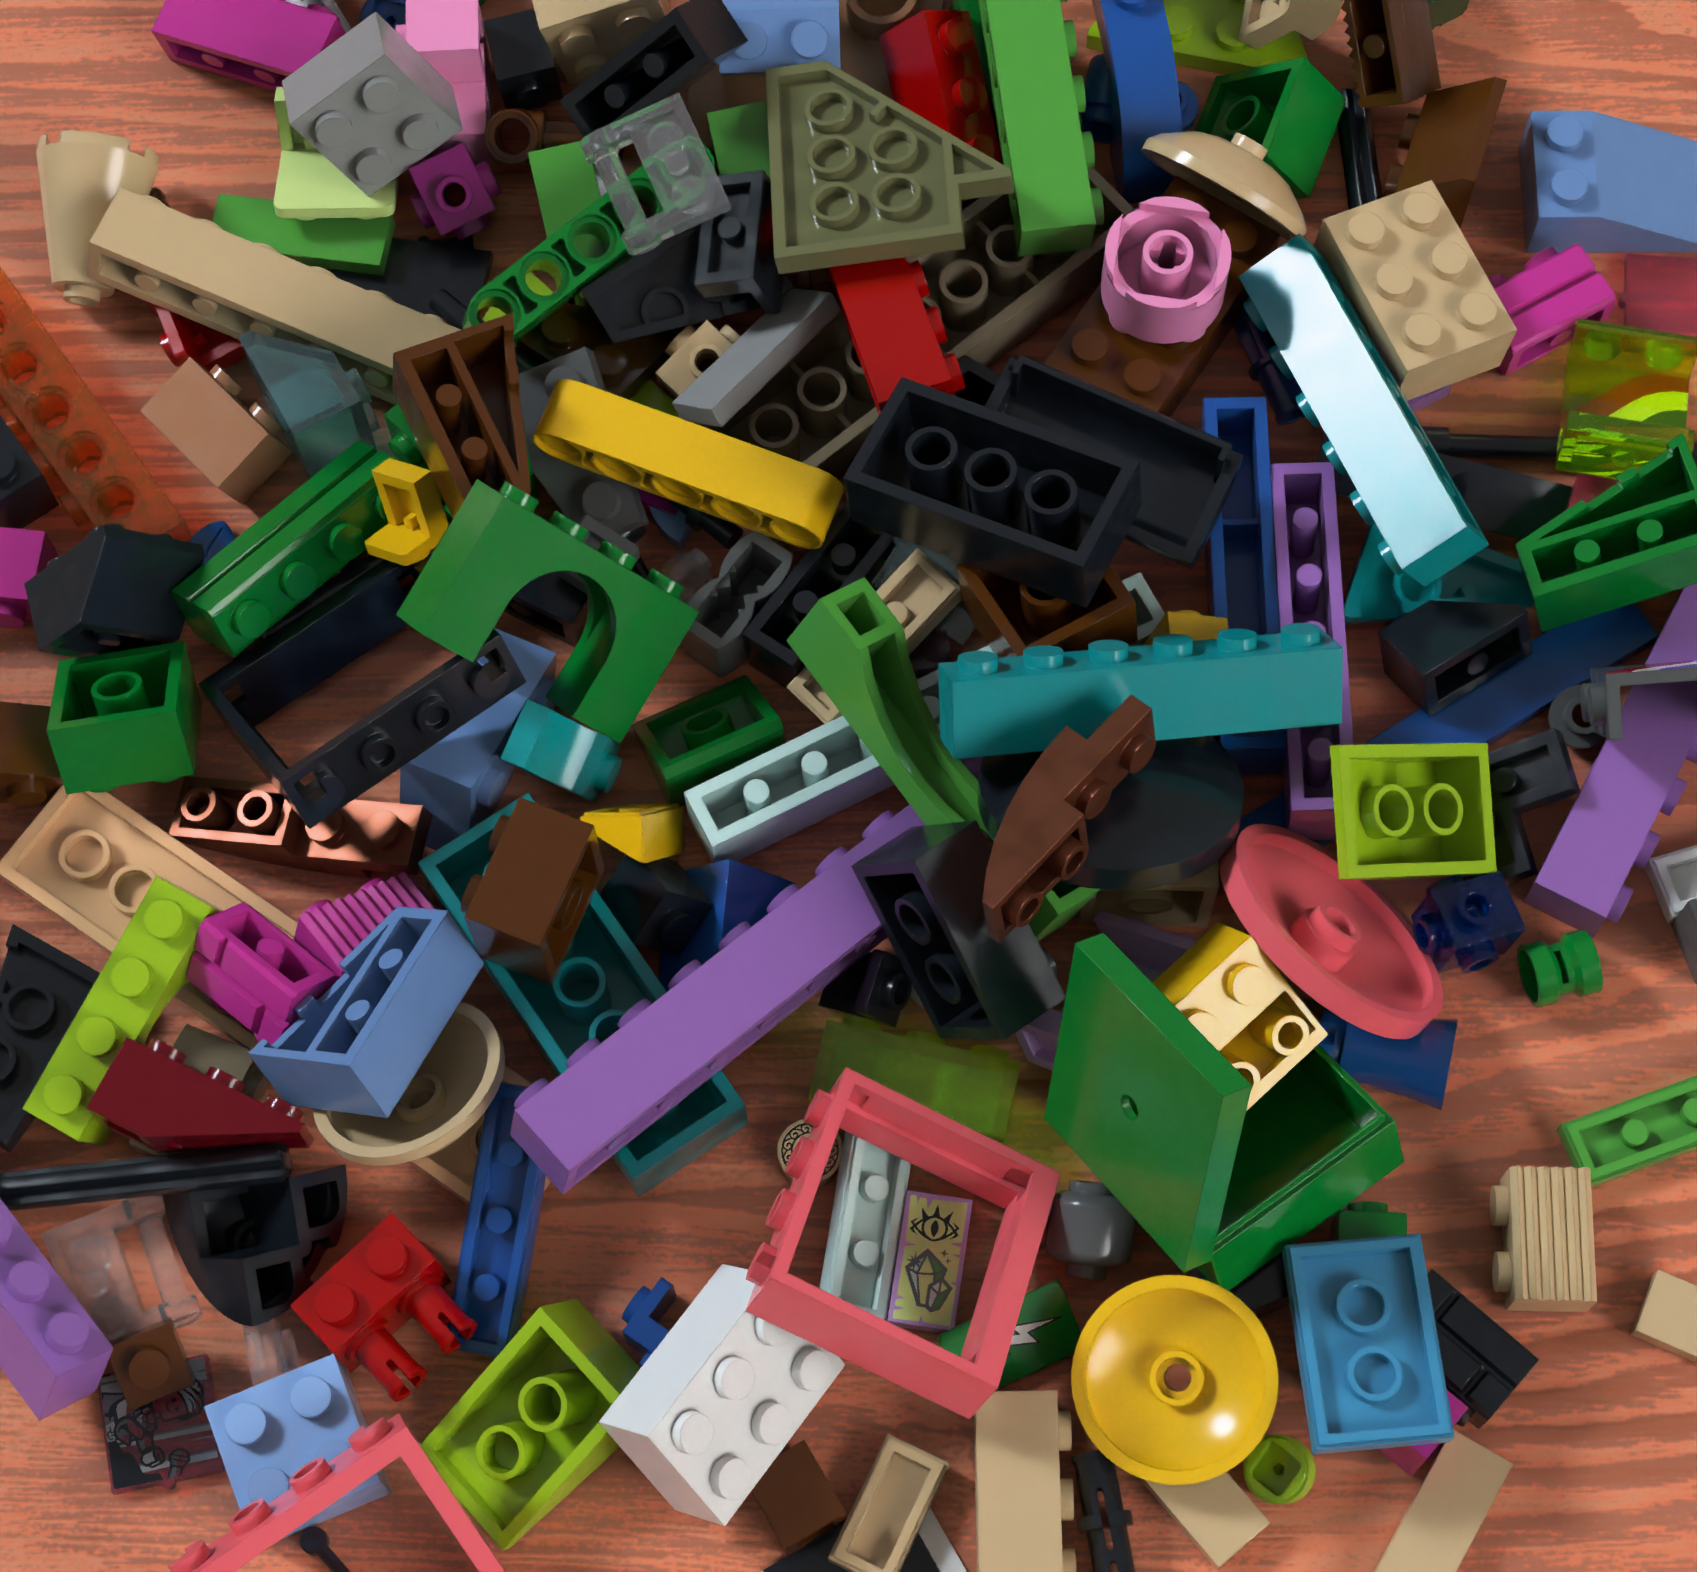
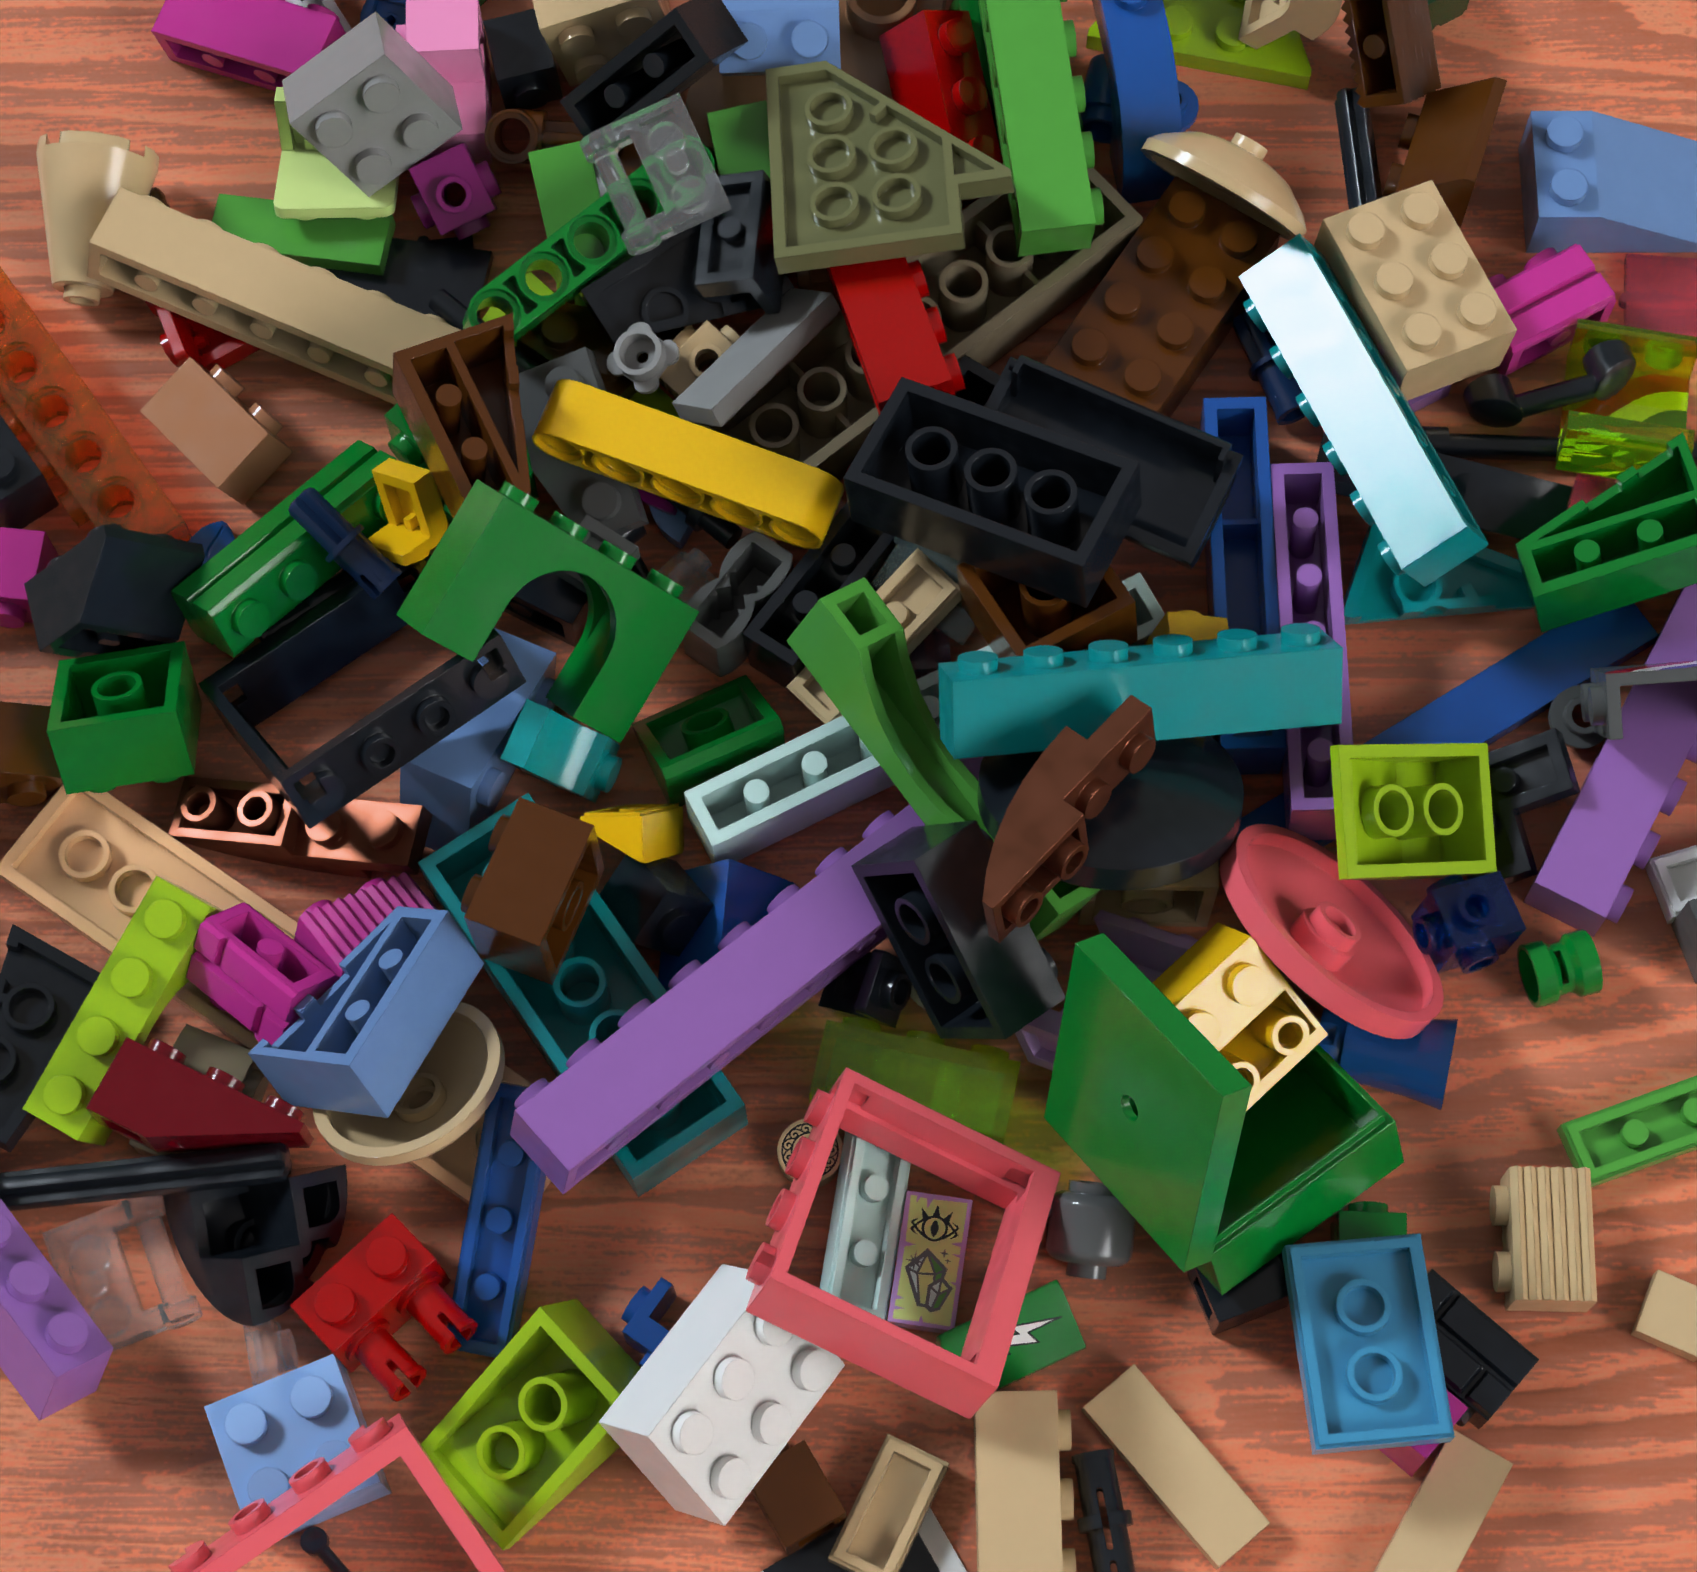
(151, 1363): reddish brown plate -> none
(161, 1439): piece -> none
(311, 398): clear light blue slope -> none
(344, 542): none -> dark blue axle
(630, 346): none -> light grey plate
(1124, 1386): yellow dish -> none
(1165, 271): bright pink brick -> none
(1279, 1469): lime tile -> none
(1283, 109): green slope -> none
(1452, 648): black slope -> none
(1496, 405): none -> black bar

